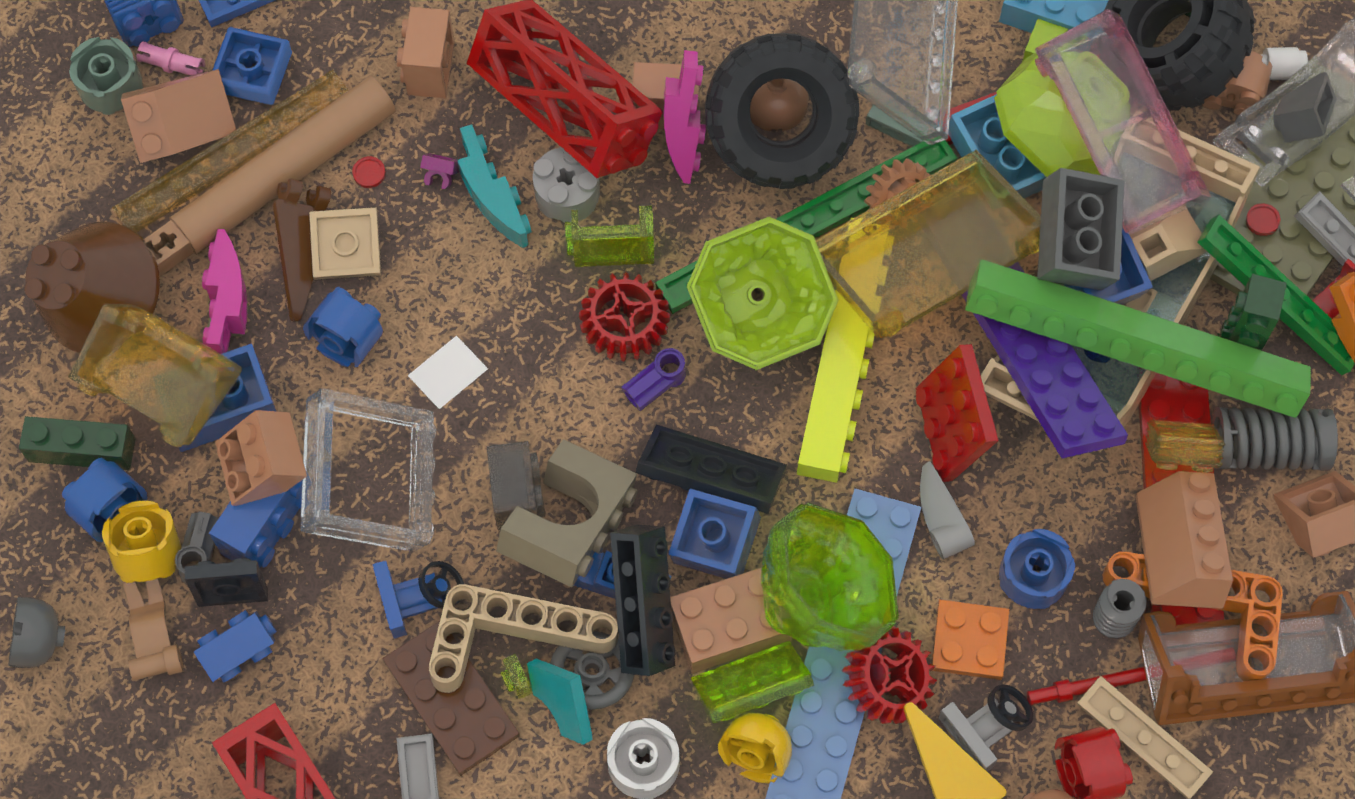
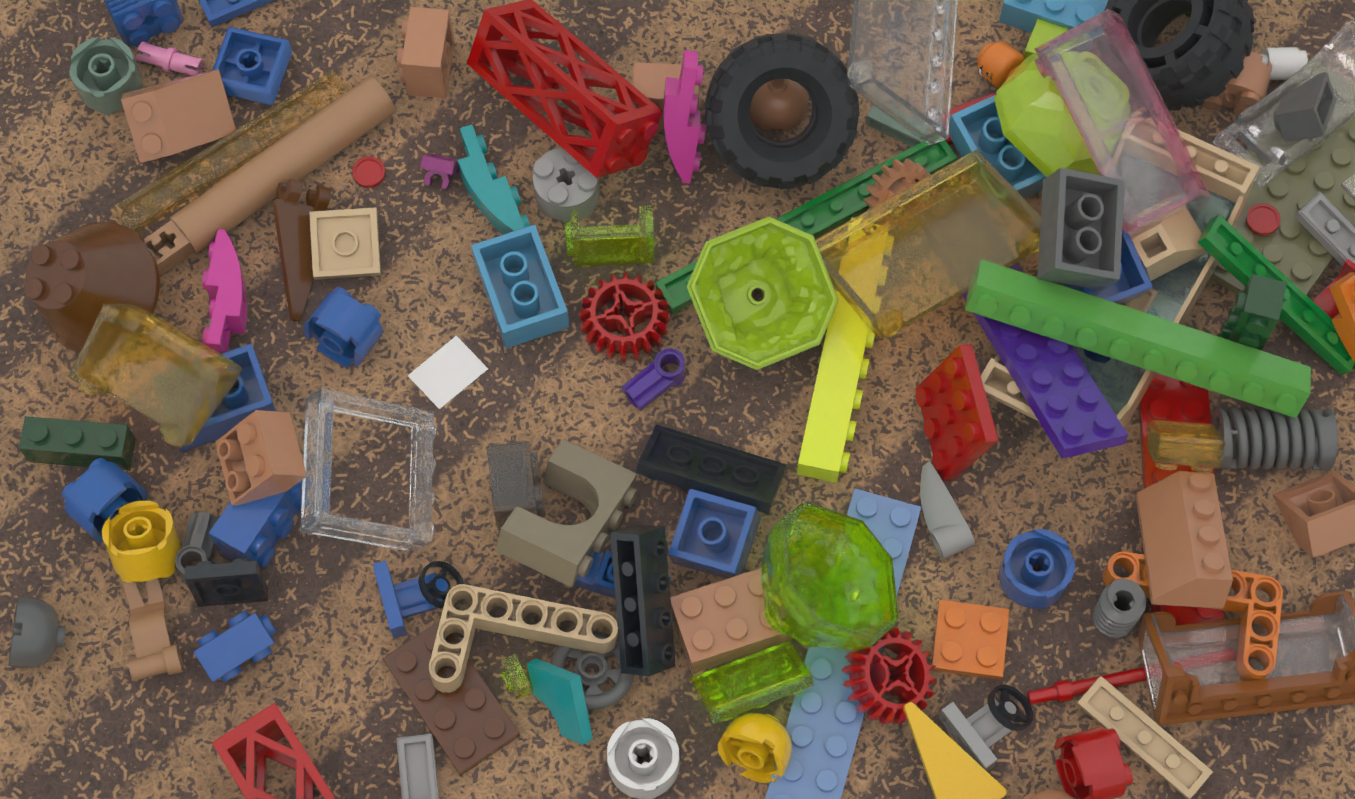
(520, 286): none -> dark azure brick
(998, 62): none -> orange head

